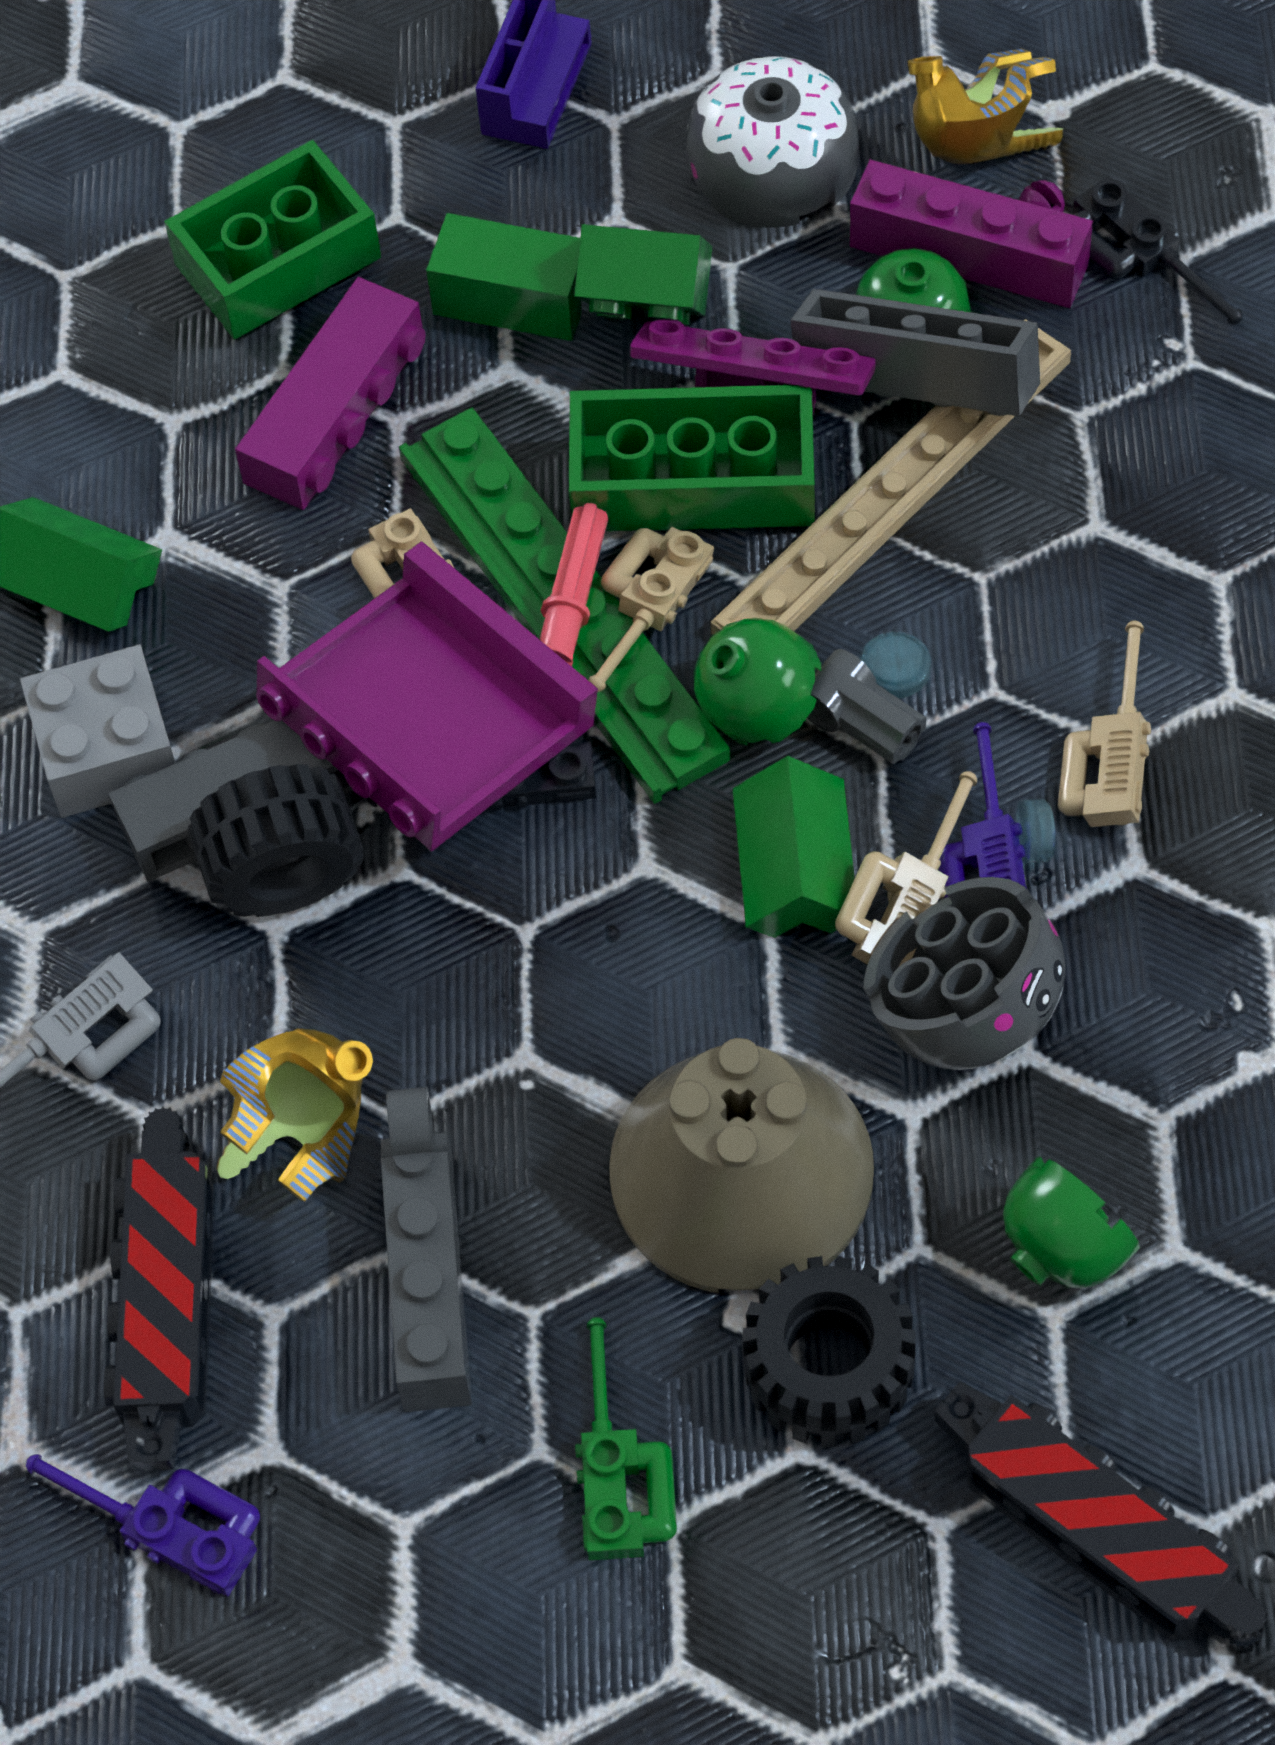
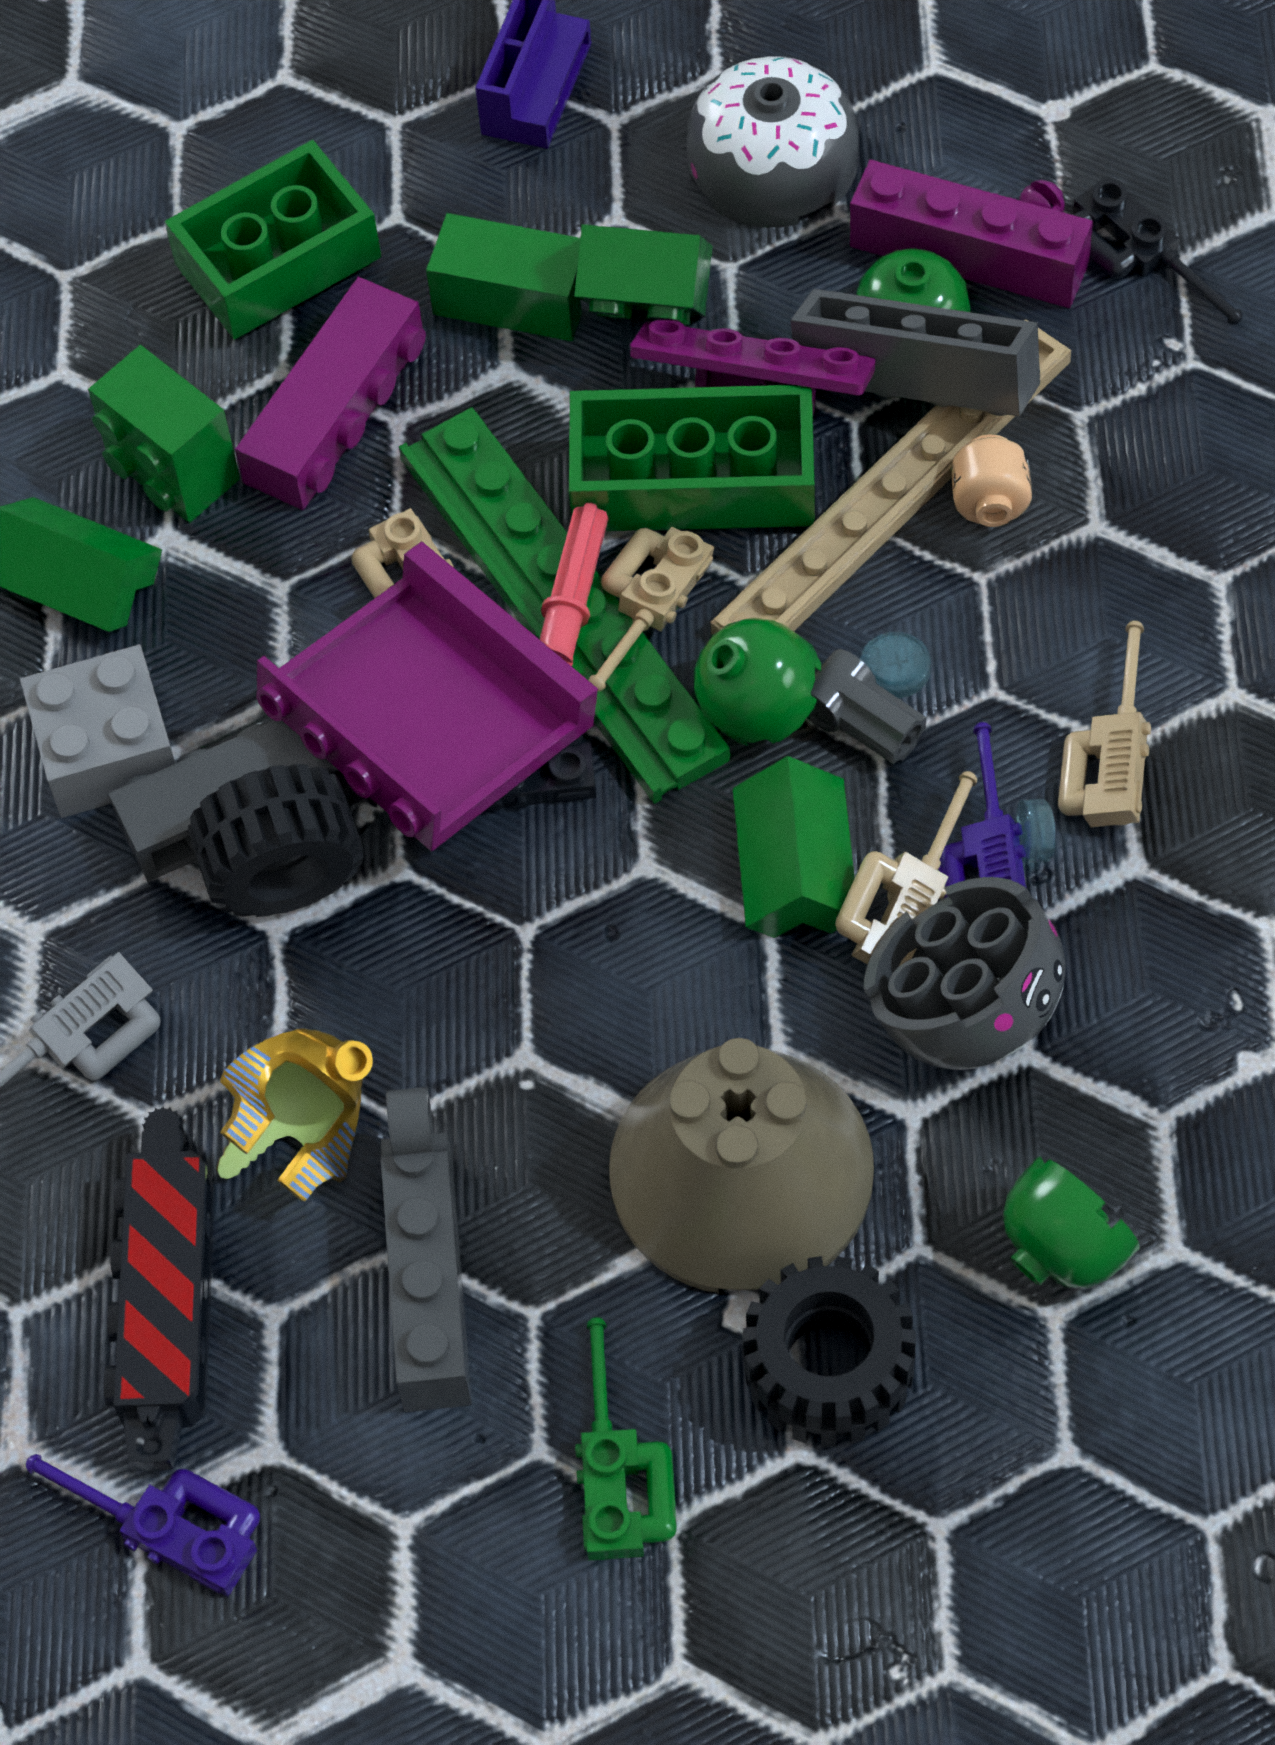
(164, 434): none -> green brick
(969, 124): pearl gold piece -> none
(991, 478): none -> light nougat head
(1100, 1521): black hinge -> none

